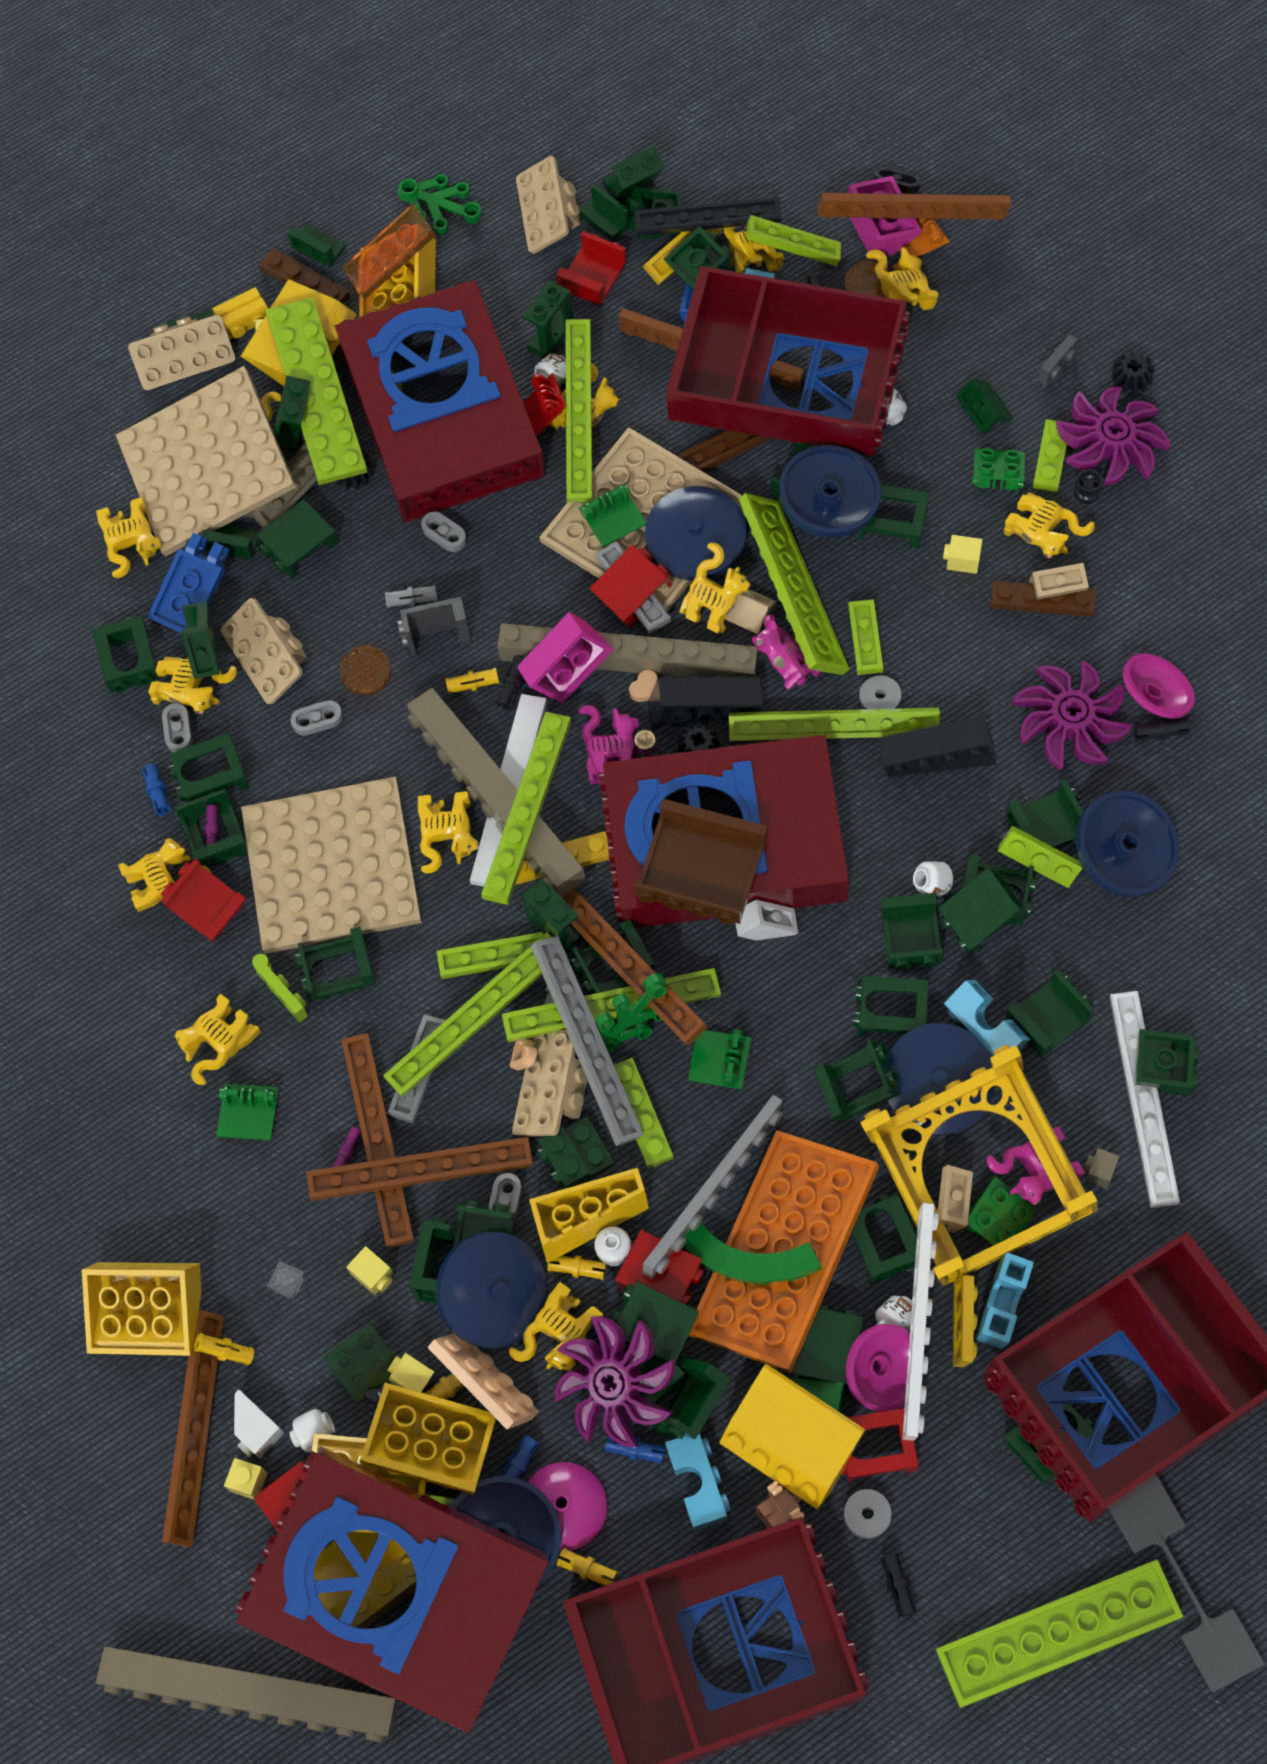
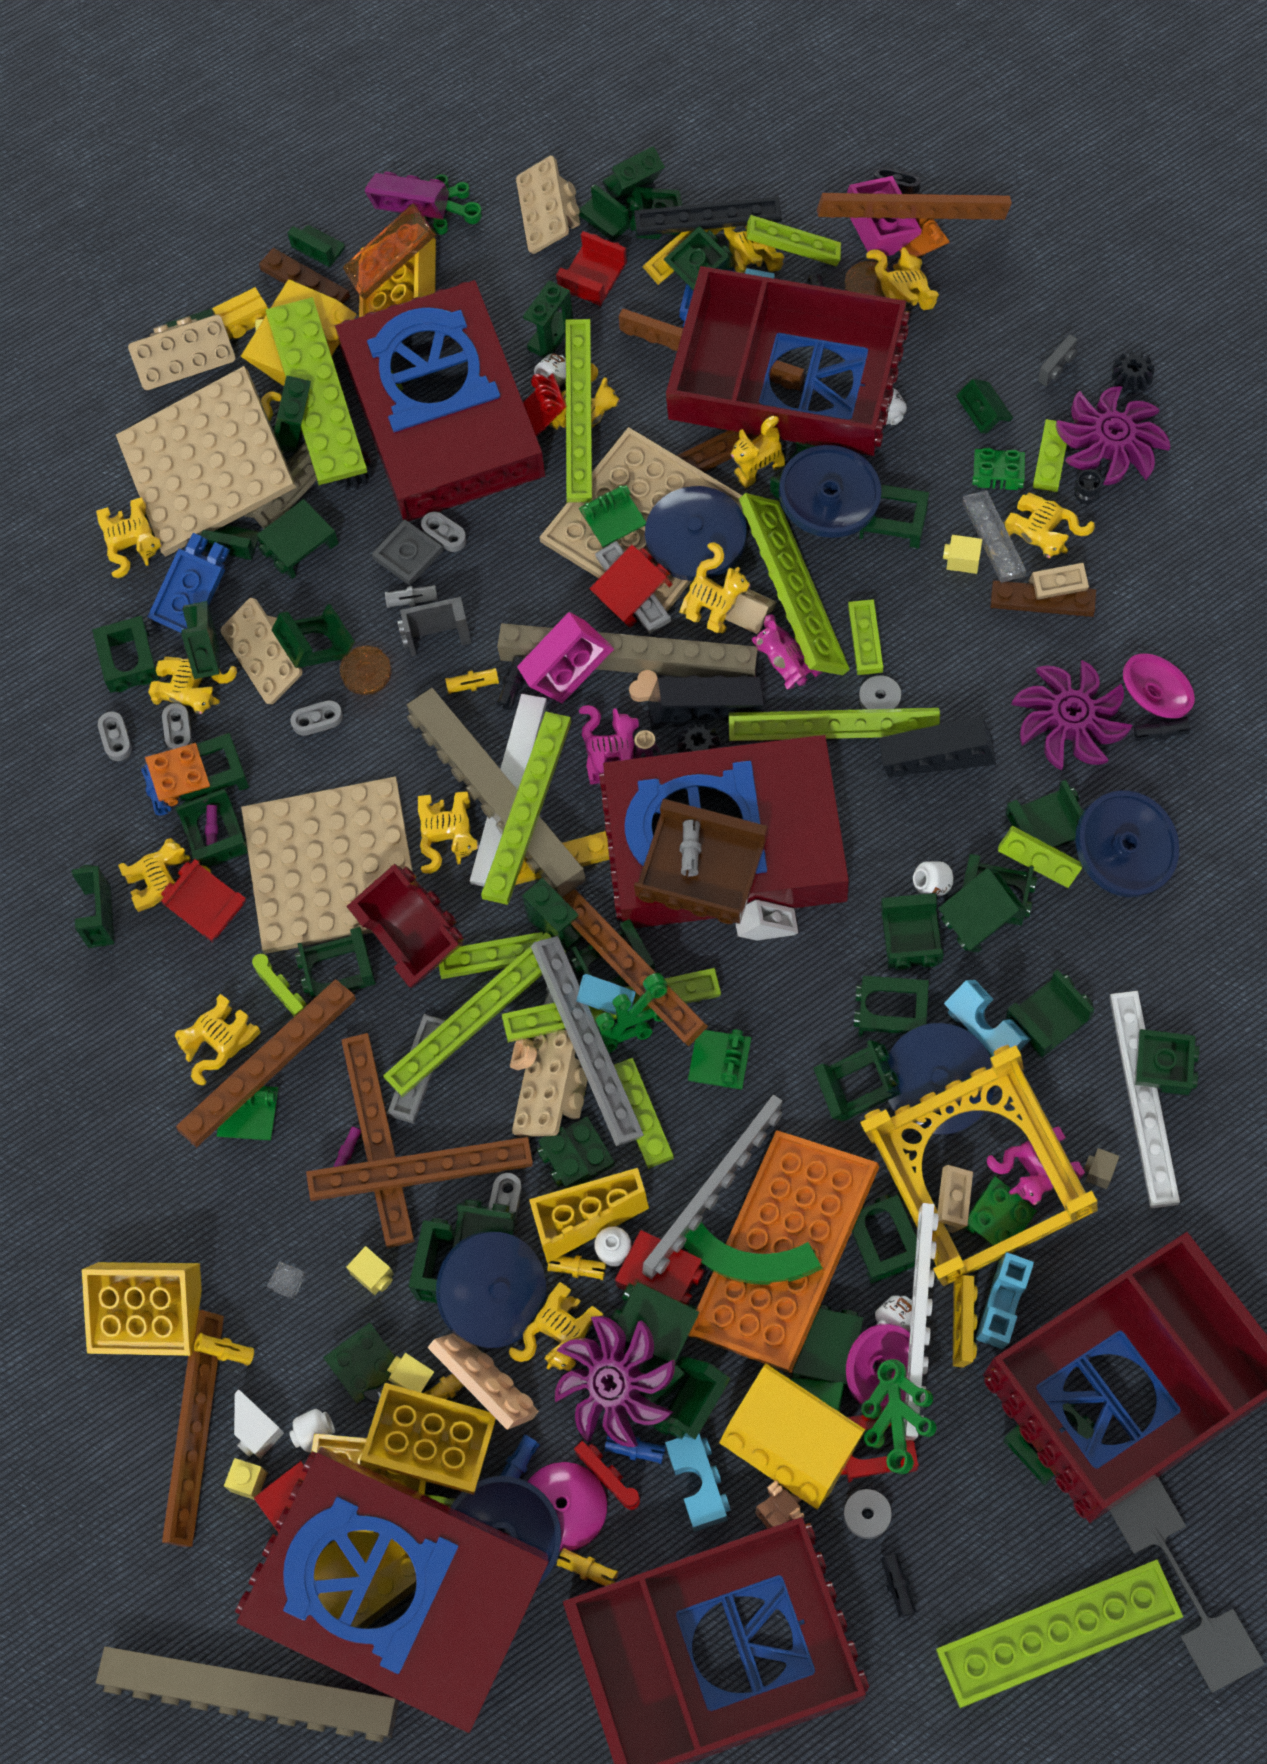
(97, 929): none -> dark green panel
(114, 738): none -> light grey plate
(177, 773): none -> orange hinge
(265, 1063): none -> dark orange plate
(291, 637): none -> dark green panel
(397, 193): none -> magenta slope
(407, 552): none -> dark grey plate
(407, 923): none -> dark red cylinder
(601, 993): none -> medium azure tile
(608, 1476): none -> red plate
(690, 848): none -> light grey pin
(758, 453): none -> yellow animal
(895, 1413): none -> green plant
(994, 536): none -> clear plate

